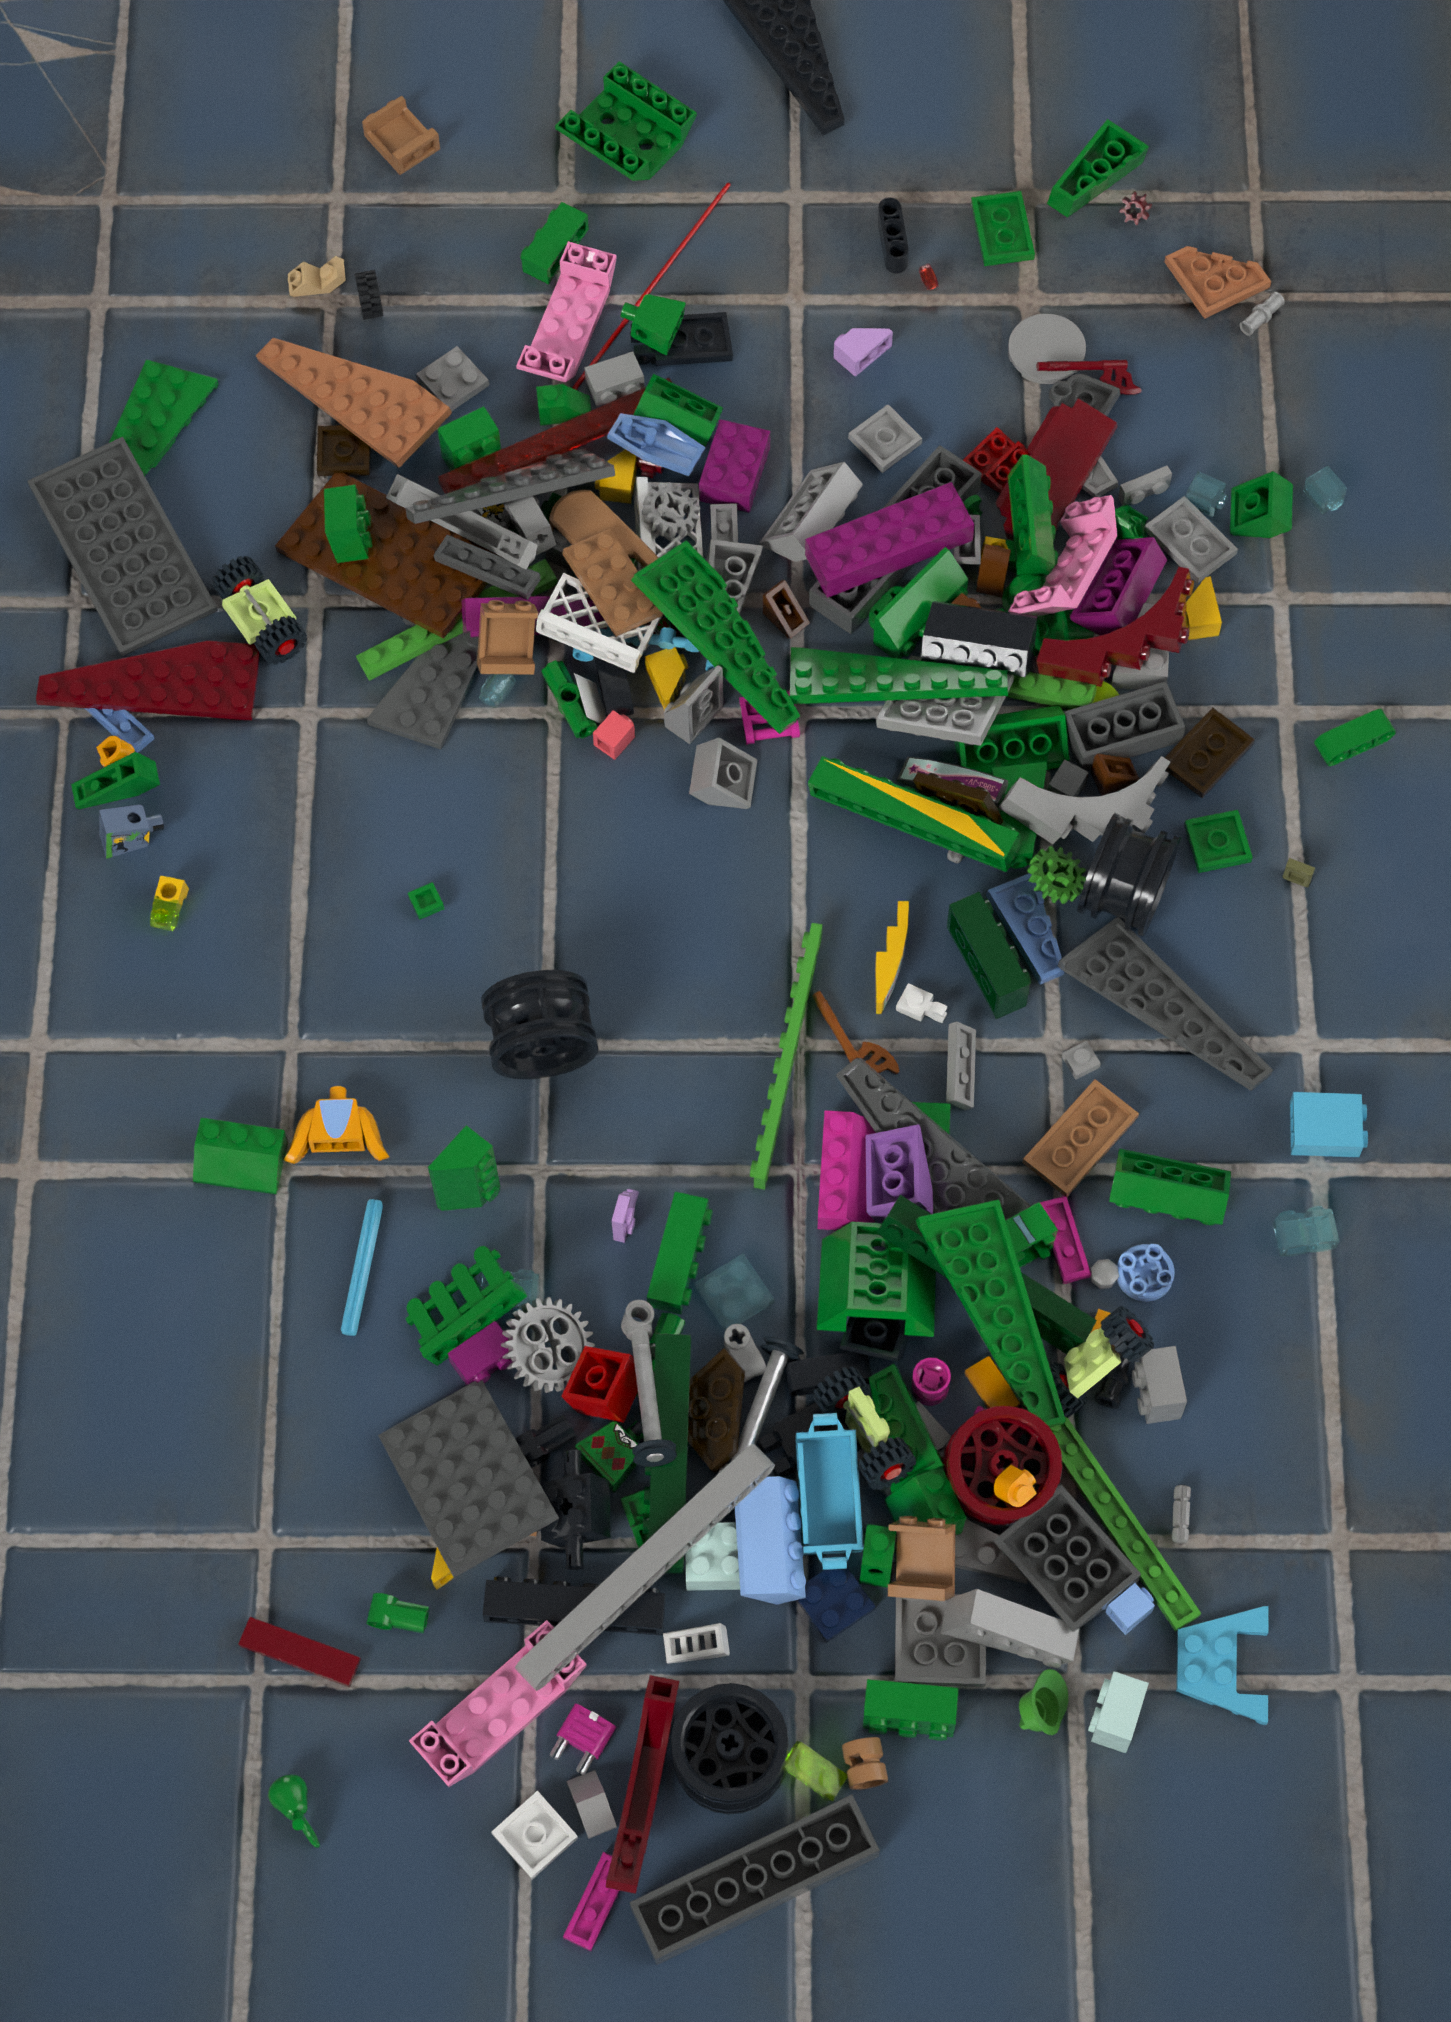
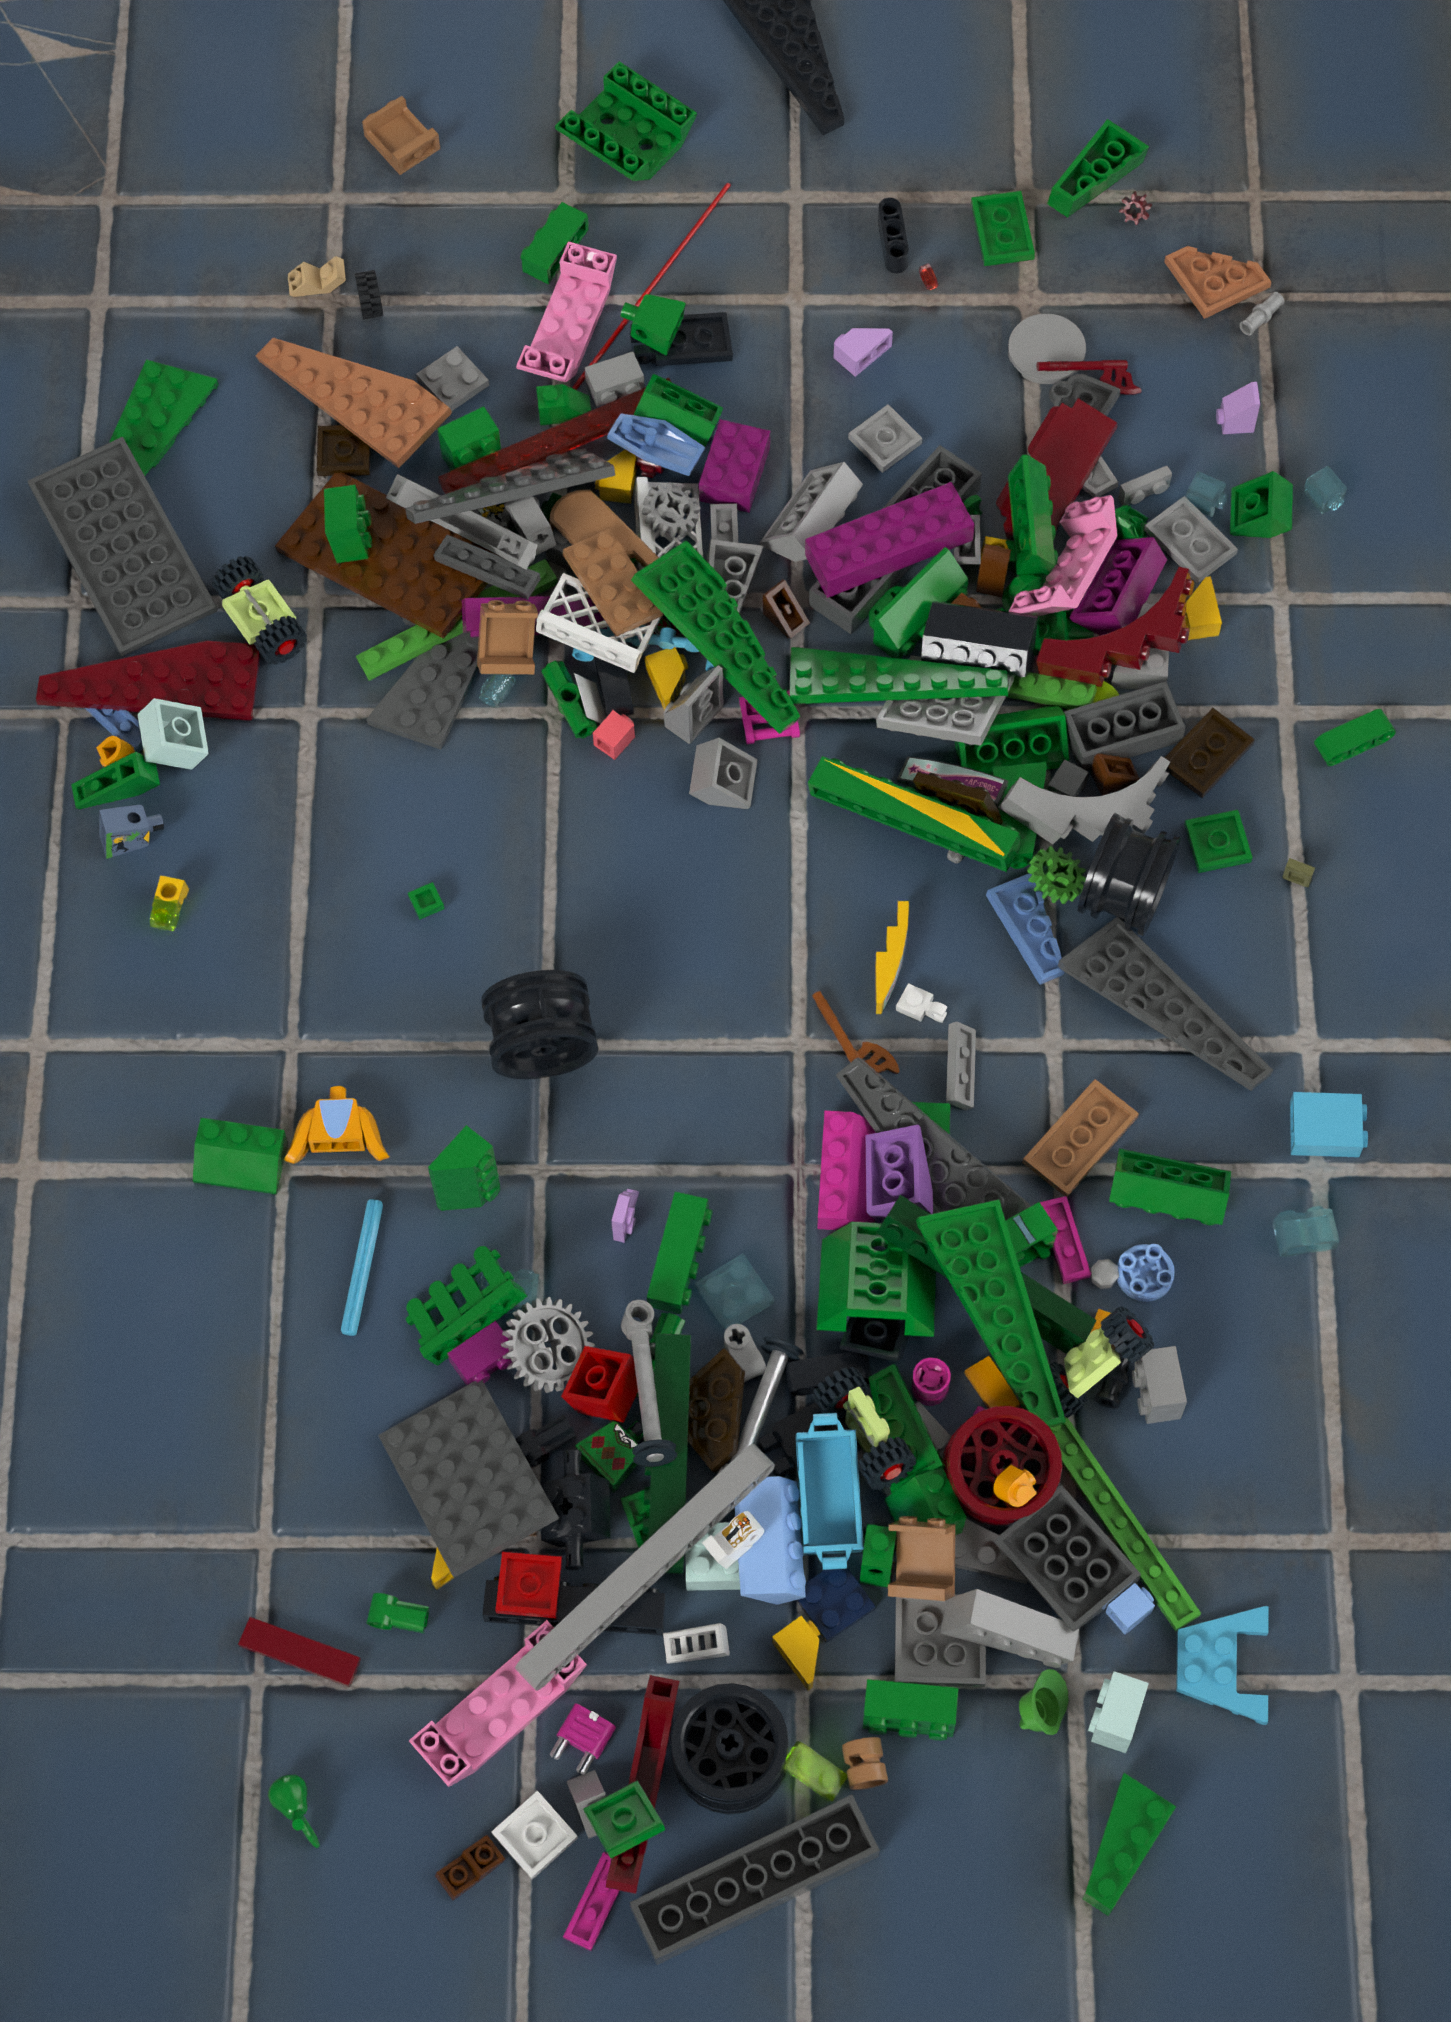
(173, 734): none -> light aqua brick
(470, 1867): none -> reddish brown slope
(529, 1585): none -> red plate
(624, 1819): none -> green tile
(734, 1539): none -> white leg
(783, 1066): bright green plate -> none
(799, 1647): none -> yellow slope
(988, 954): dark green brick -> none
(996, 458): red slope -> none
(1081, 1060): light grey plate -> none
(1129, 1834): none -> green wedge
(1181, 1514): light grey axle -> none
(1239, 410): none -> lavender slope

